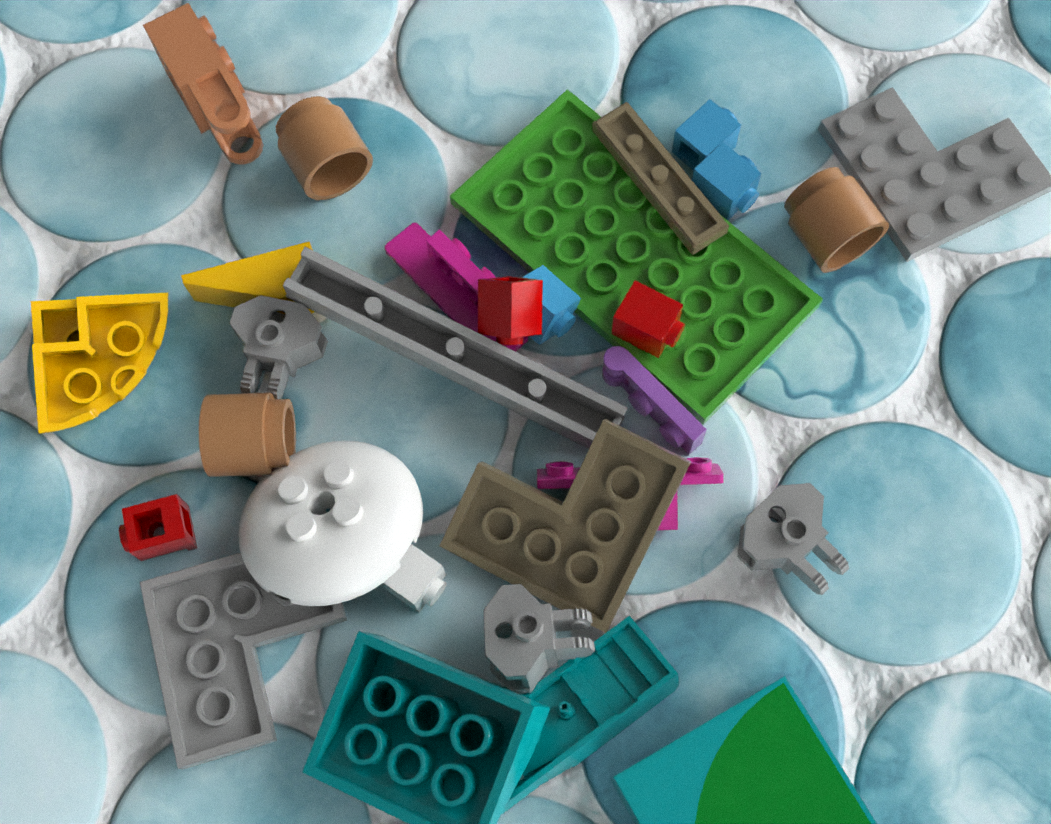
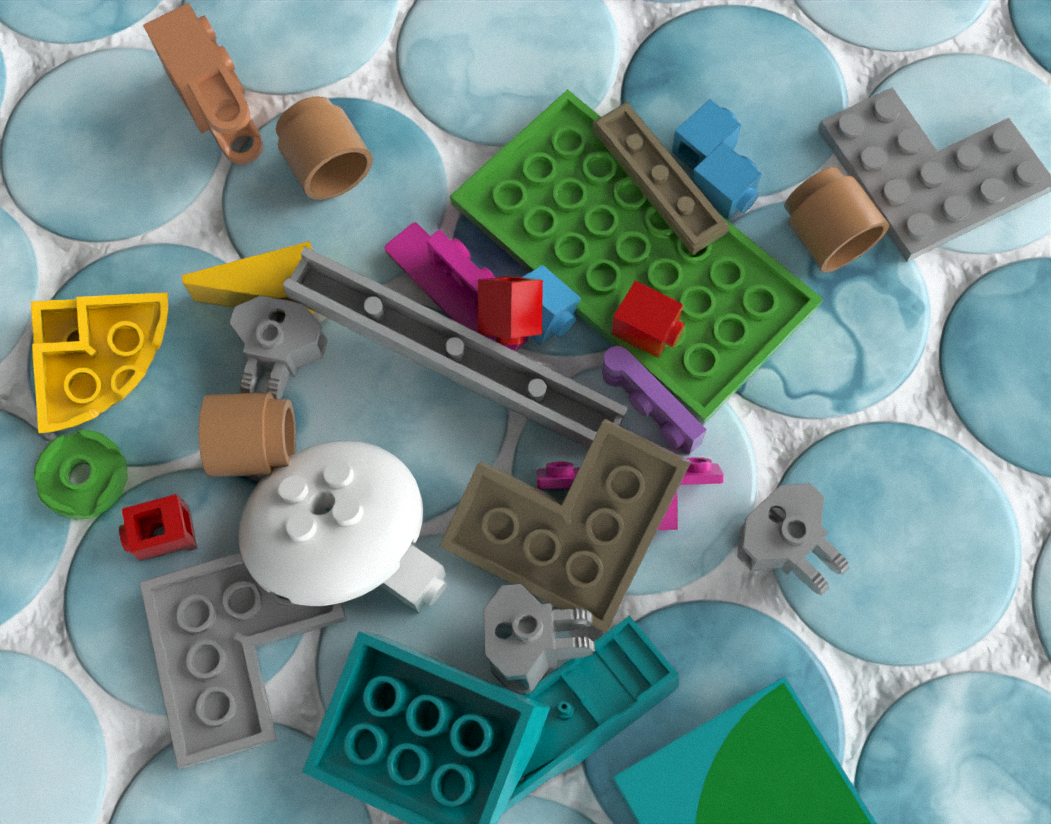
(95, 494): none -> bright green tile

